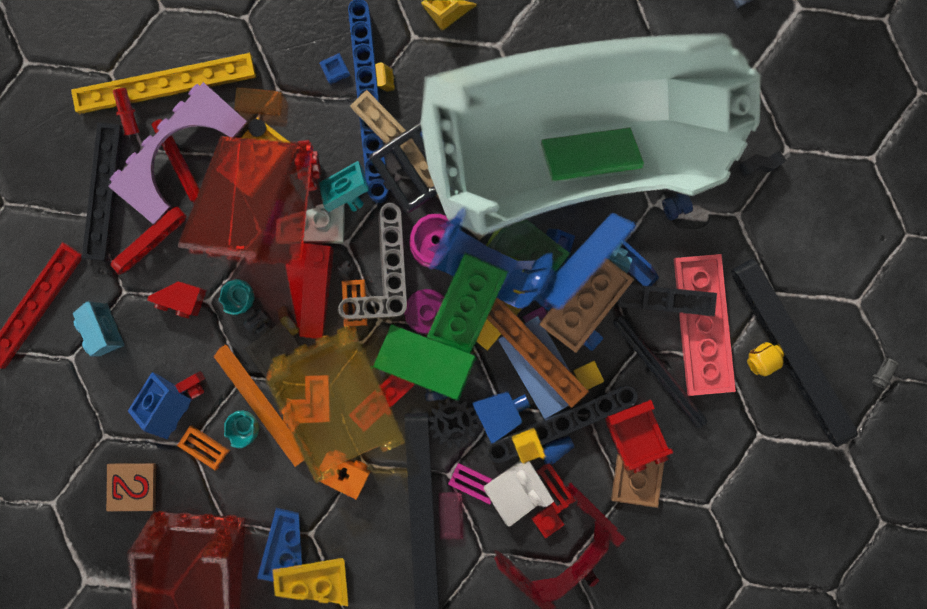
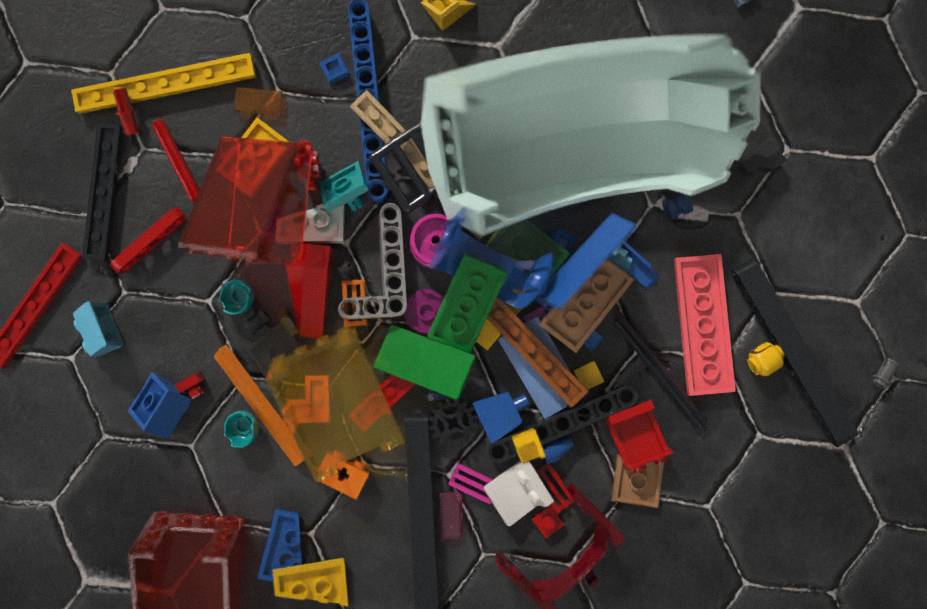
(131, 487): medium nougat tile -> none
(137, 180): lavender arch -> none
(180, 297): red slope -> none
(220, 457): orange tile -> none
(257, 128): black piece -> none
(384, 77): yellow tile -> none
(591, 154): green tile -> none
(669, 300): black slope -> none

